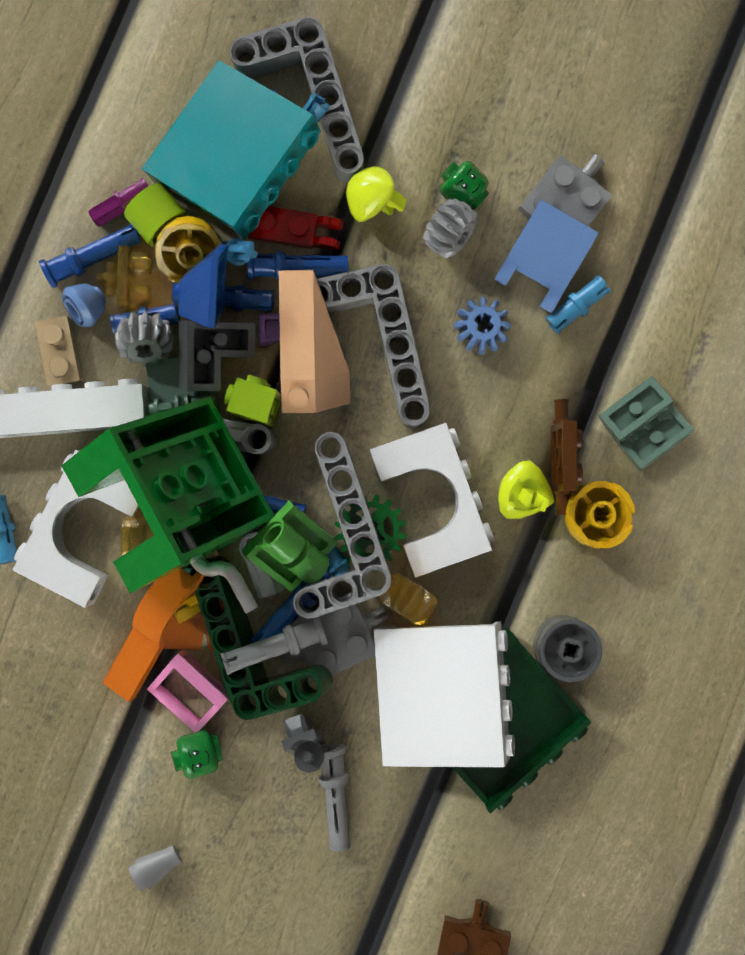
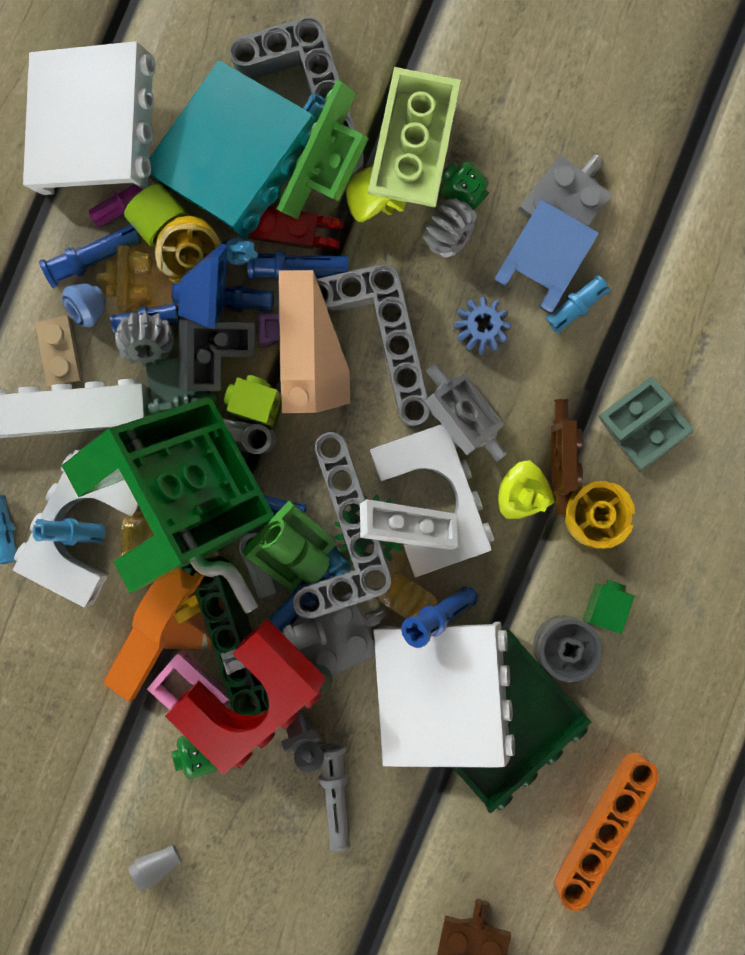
(68, 531): none -> dark azure pin
(88, 117): none -> white panel
(229, 736): none -> red arch
(328, 156): none -> bright green bracket
(408, 525): none -> white plate
(414, 137): none -> yellowish green slope
(434, 619): none -> blue pin
(464, 413): none -> light grey plate
(607, 846): none -> orange beam
(609, 606): none -> green brick

